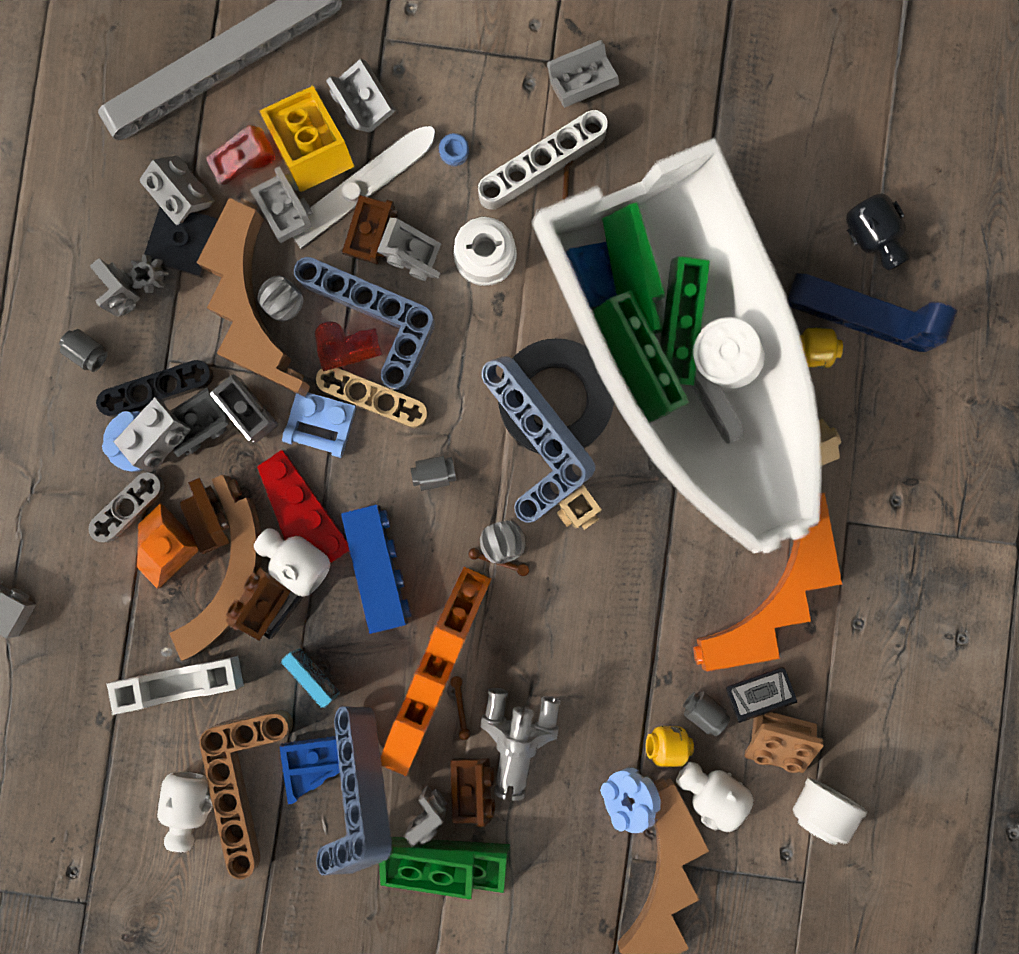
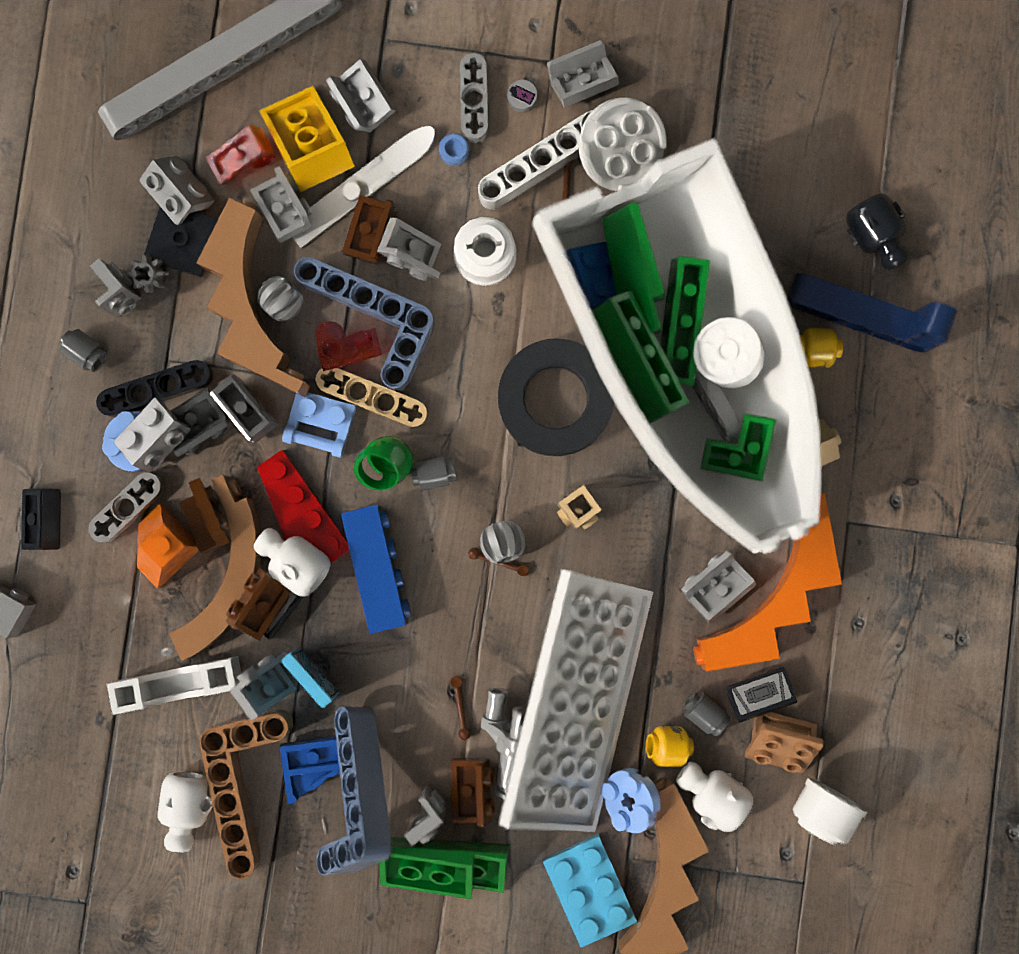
(41, 519): none -> black slope
(262, 687): none -> light grey bracket
(389, 458): none -> green helmet
(434, 671): orange arch -> none
(465, 77): none -> light grey beam
(522, 95): none -> light grey tile
(540, 437): sand blue beam -> none
(576, 705): none -> white plate
(589, 890): none -> medium azure plate
(621, 142): none -> white tile
(718, 586): none -> light grey bracket
(747, 457): none -> green brick

